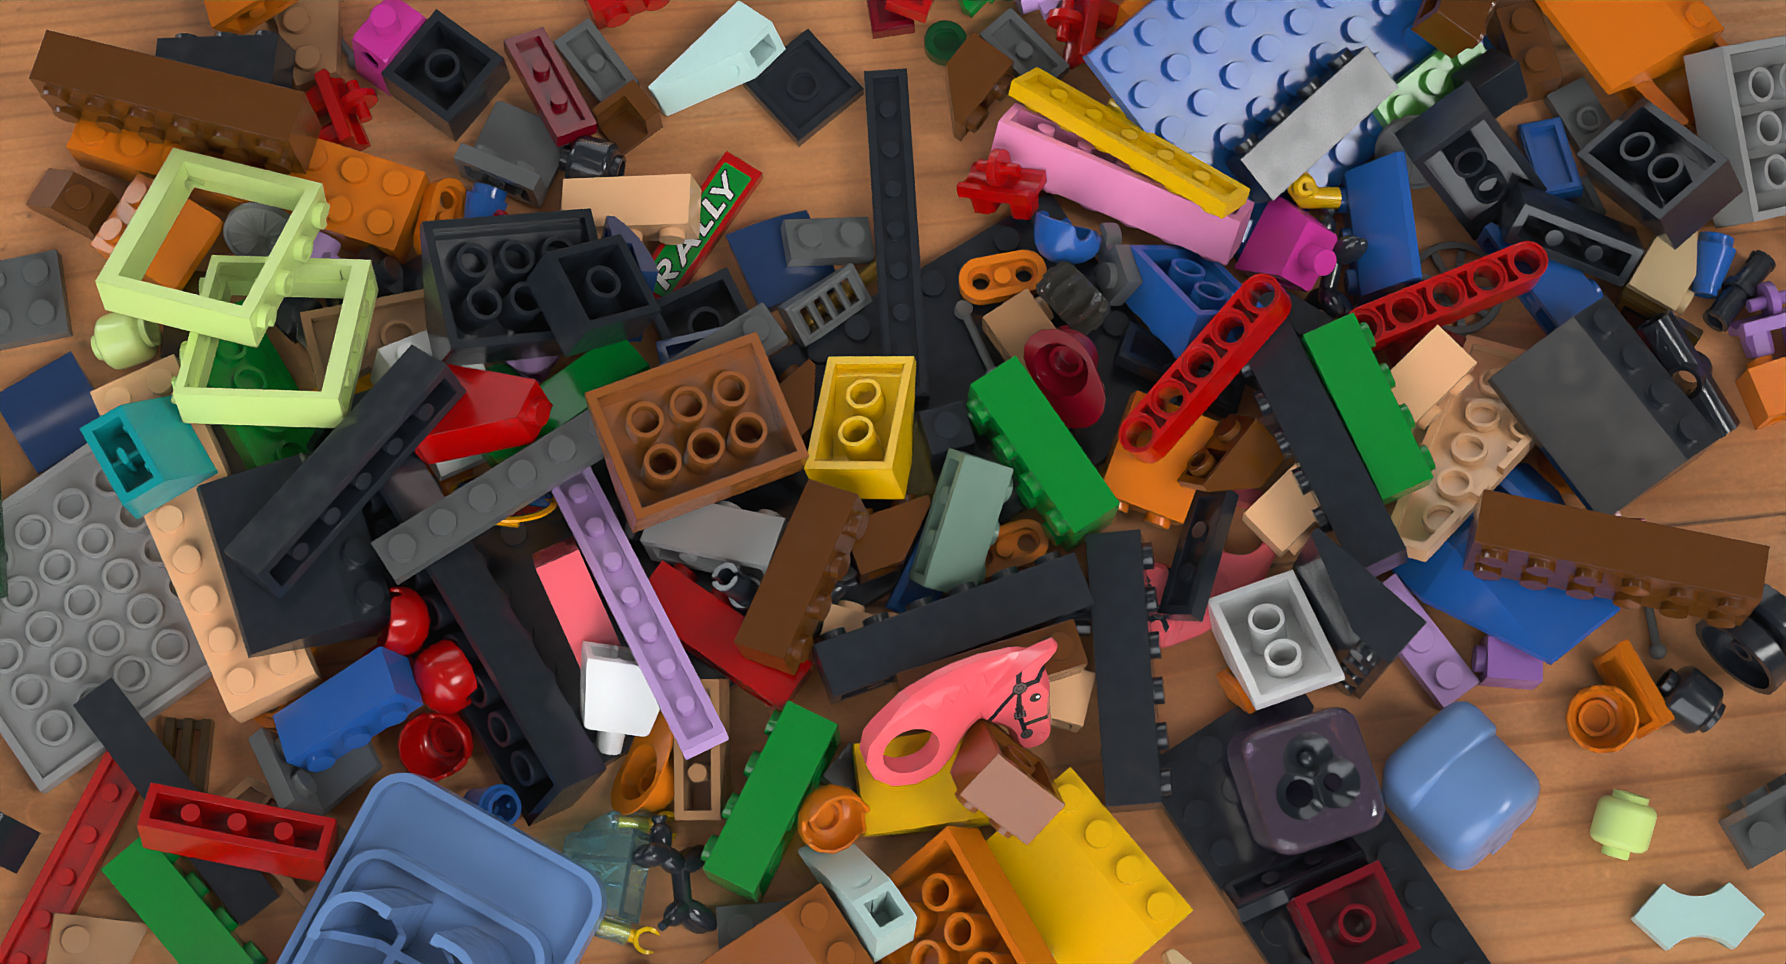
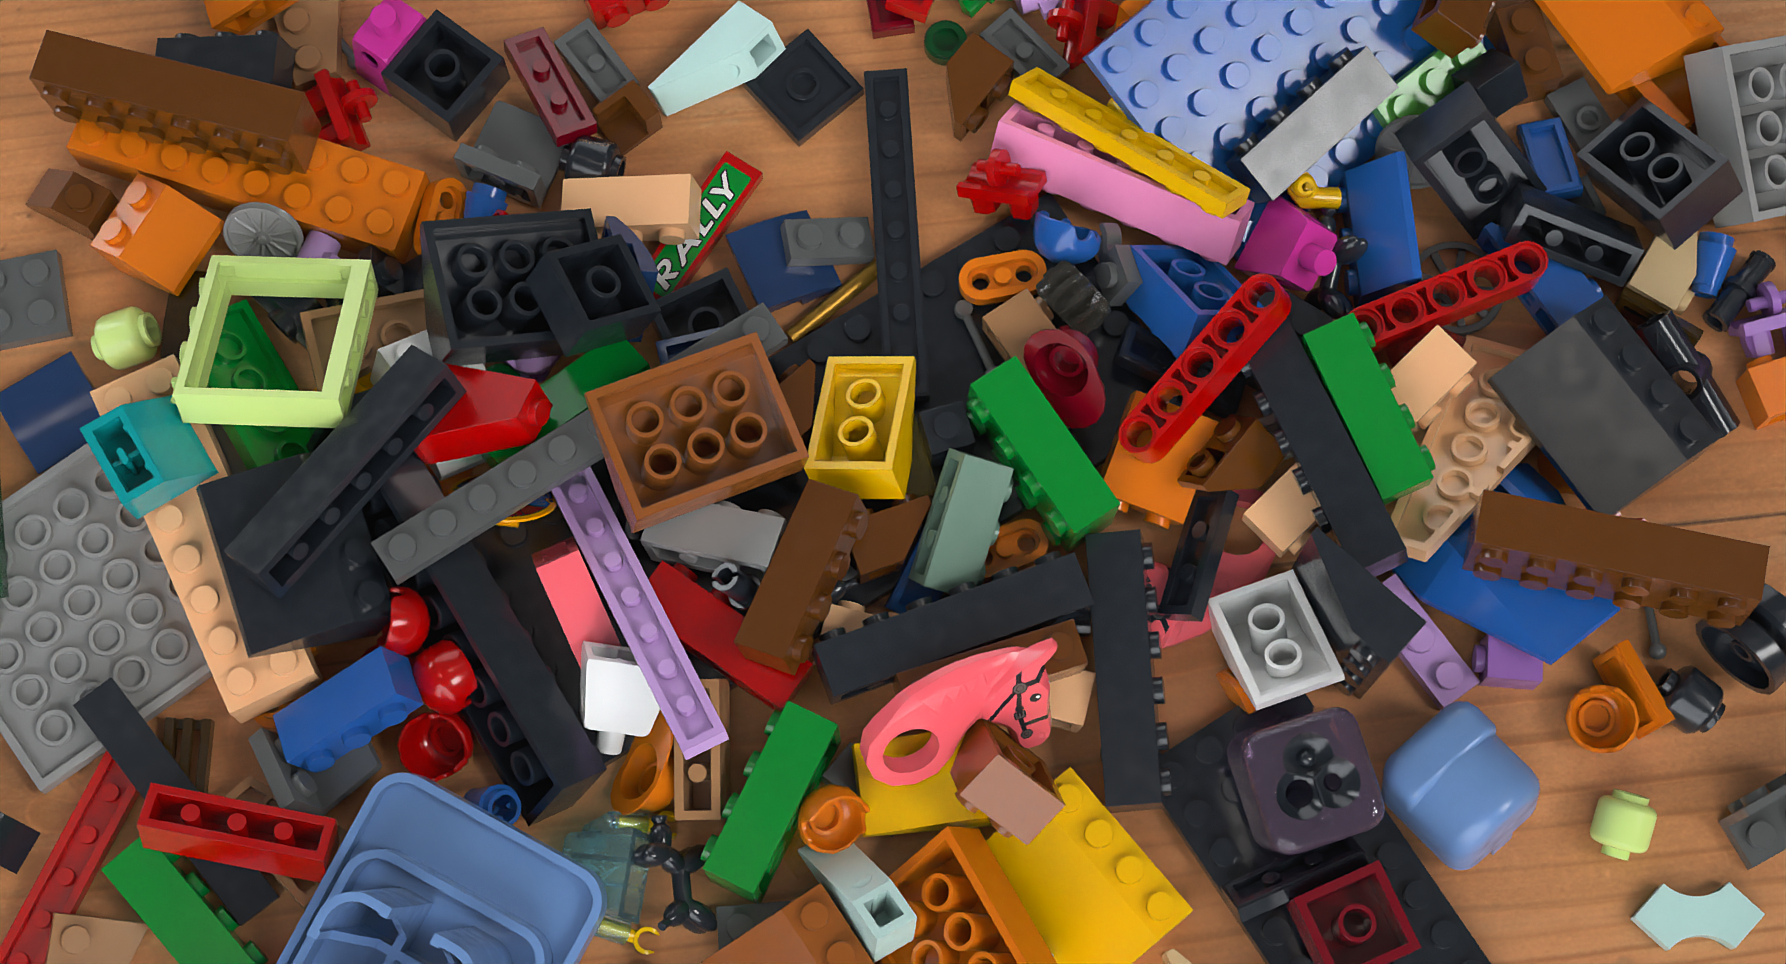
(182, 171): yellowish green window -> none
(791, 308): dark grey slope -> none

